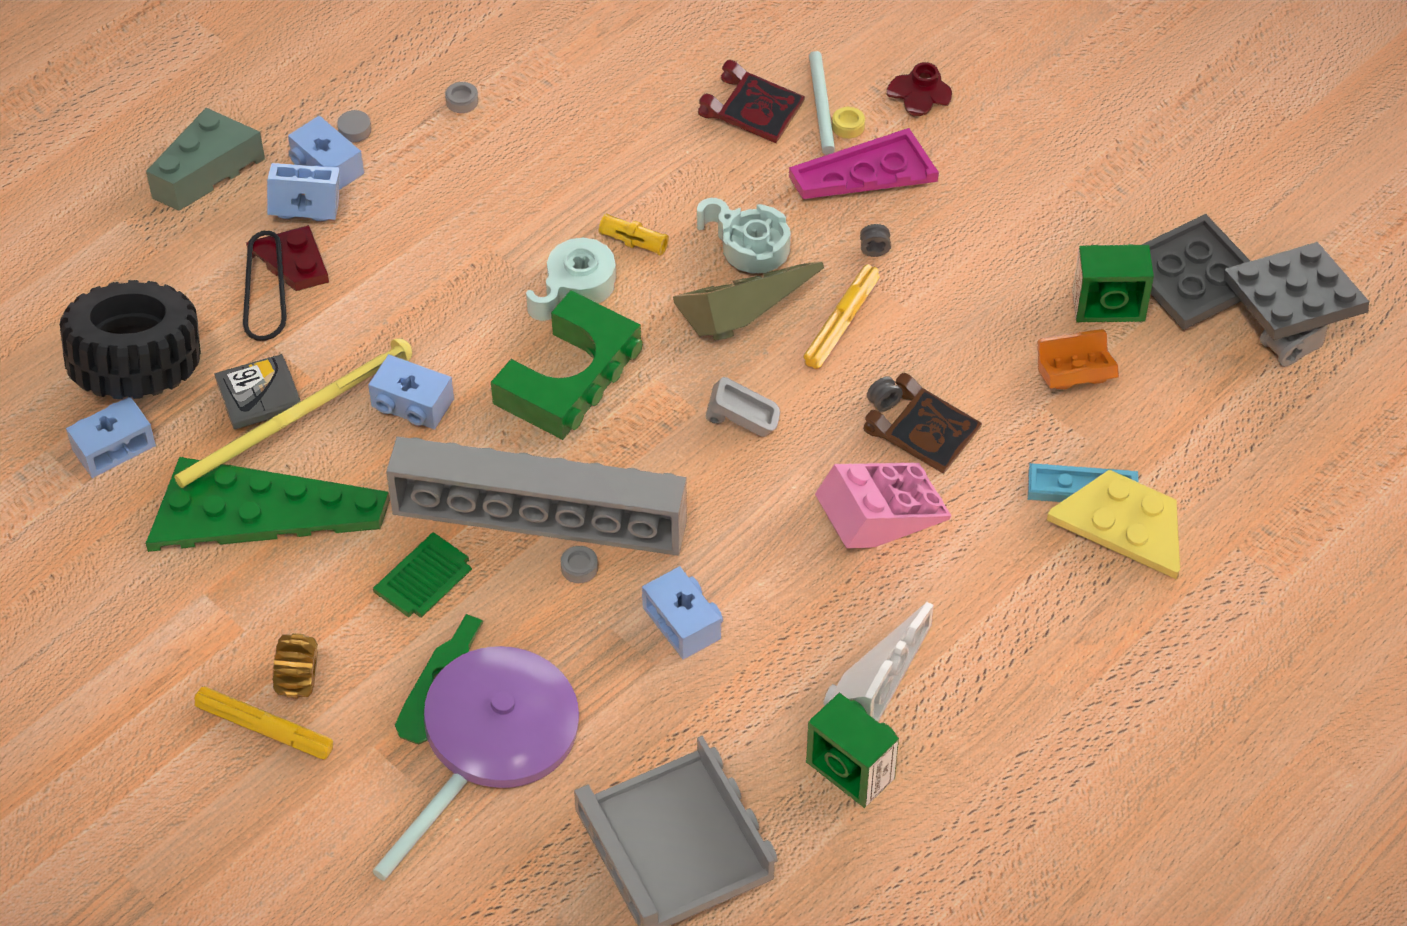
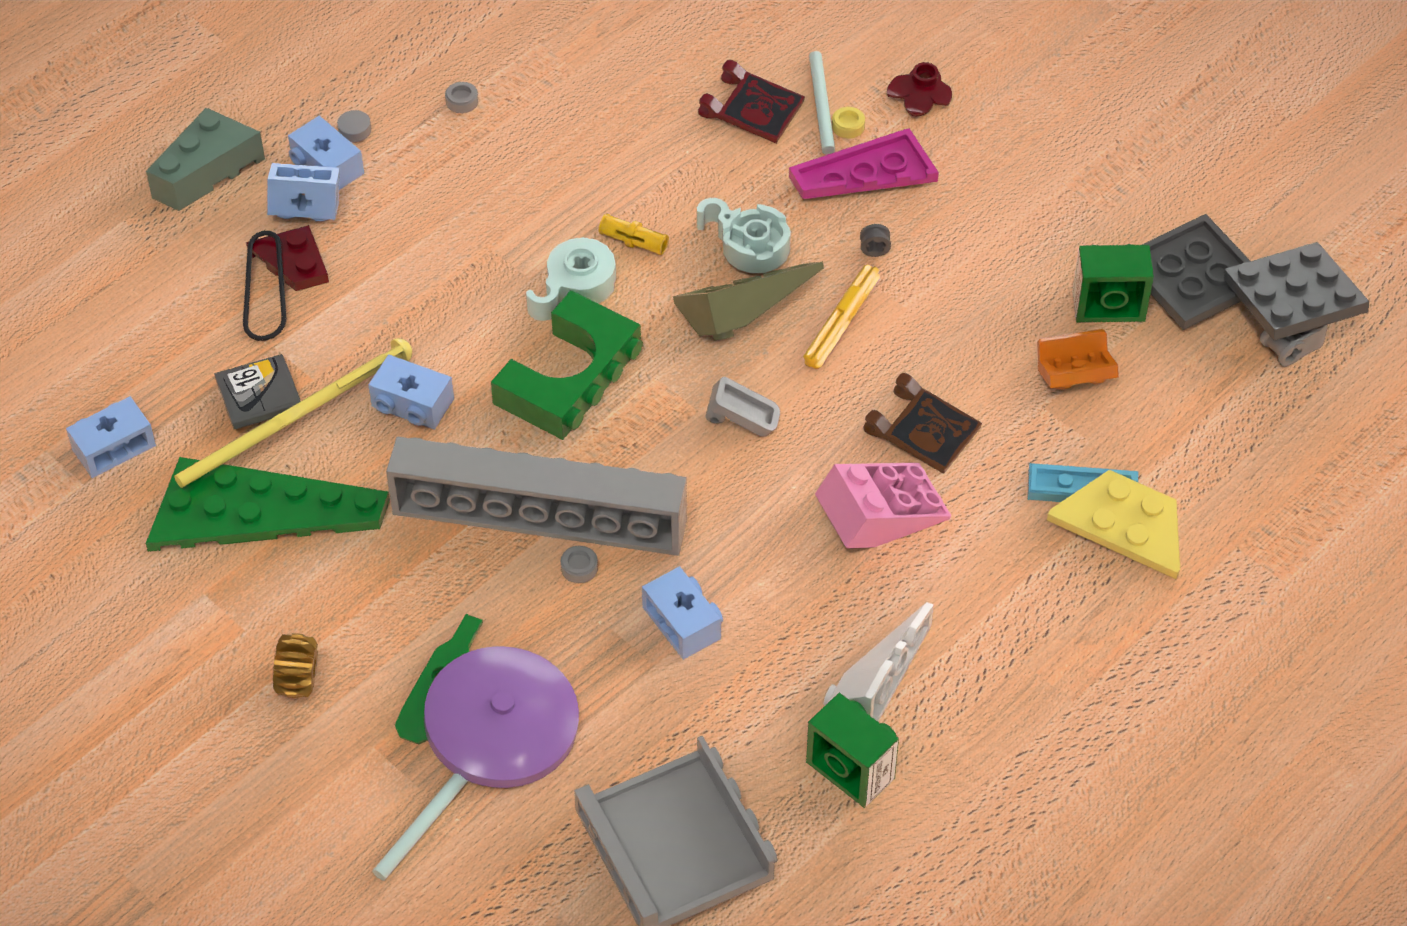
(130, 339): black tyre -> none
(263, 722): yellow axle -> none
(423, 576): green window -> none
(884, 394): dark grey bush -> none

